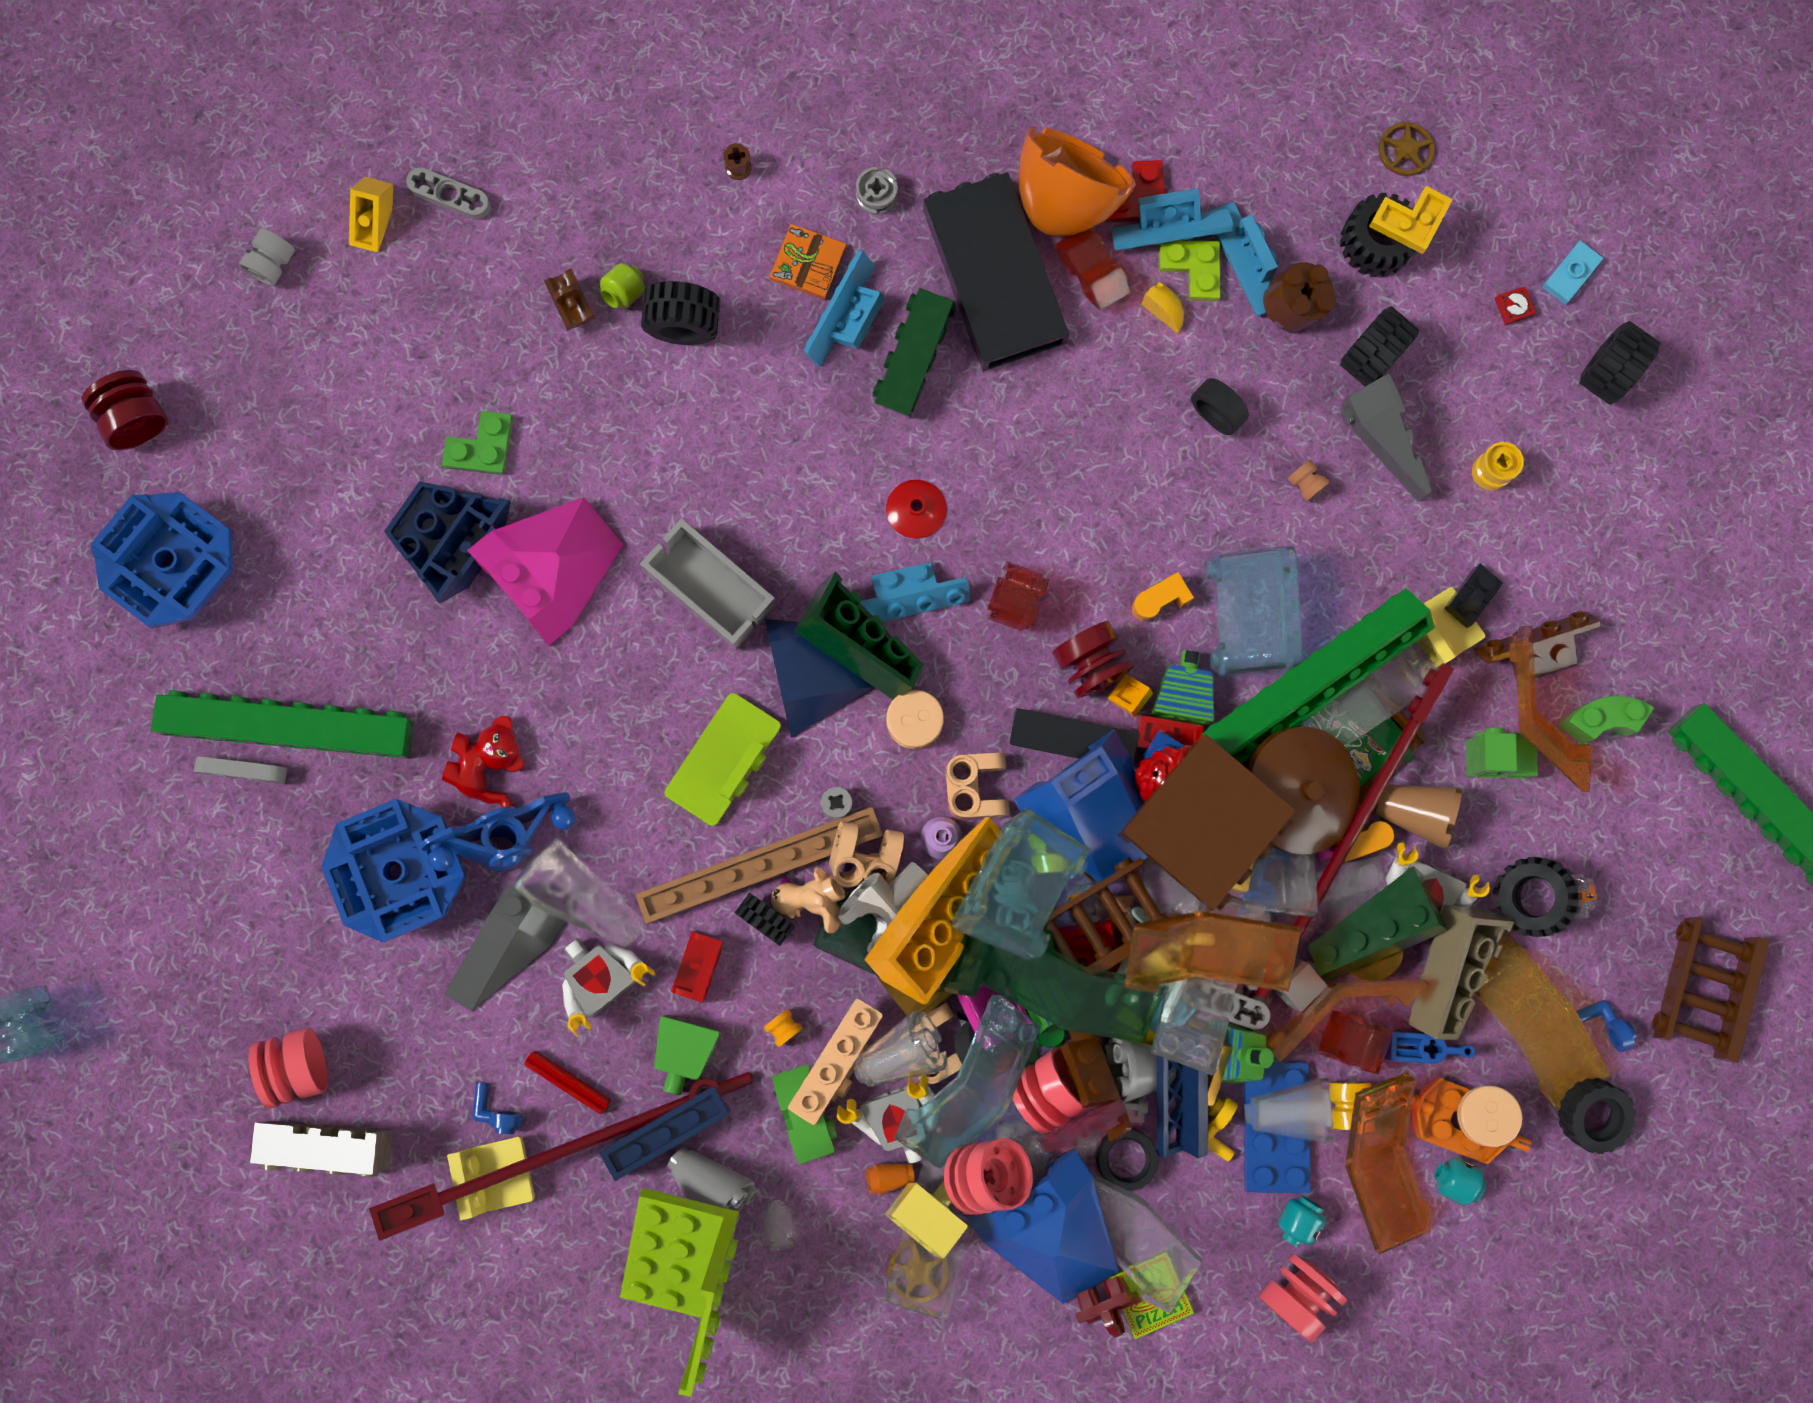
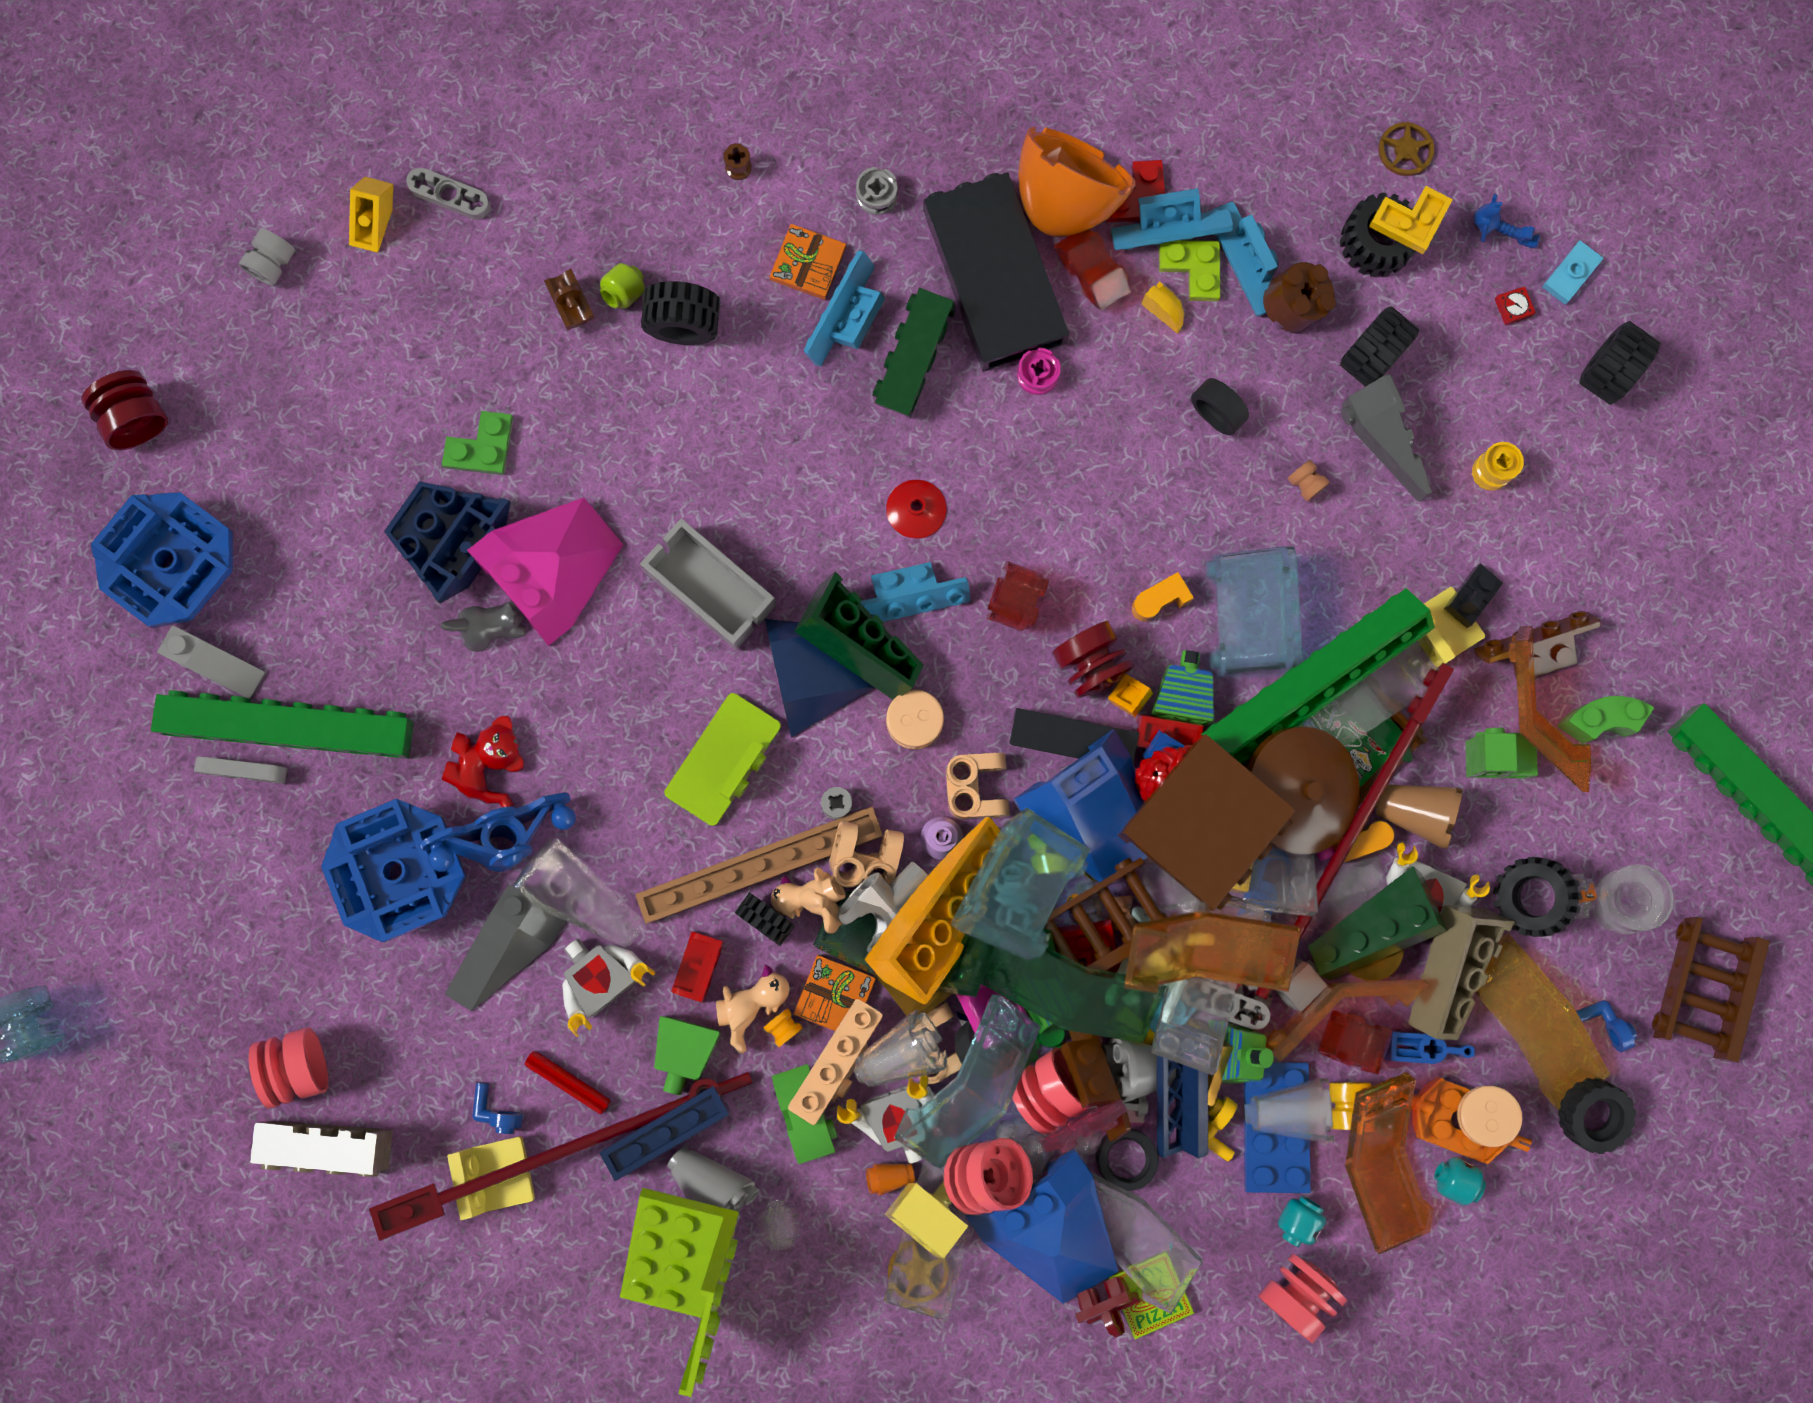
(211, 662): none -> light grey slope
(482, 625): none -> dark grey animal
(742, 1006): none -> light nougat animal
(831, 992): none -> orange tile
(1047, 380): none -> dark pink wheel
(1488, 219): none -> blue piece
(1649, 896): none -> clear wheel

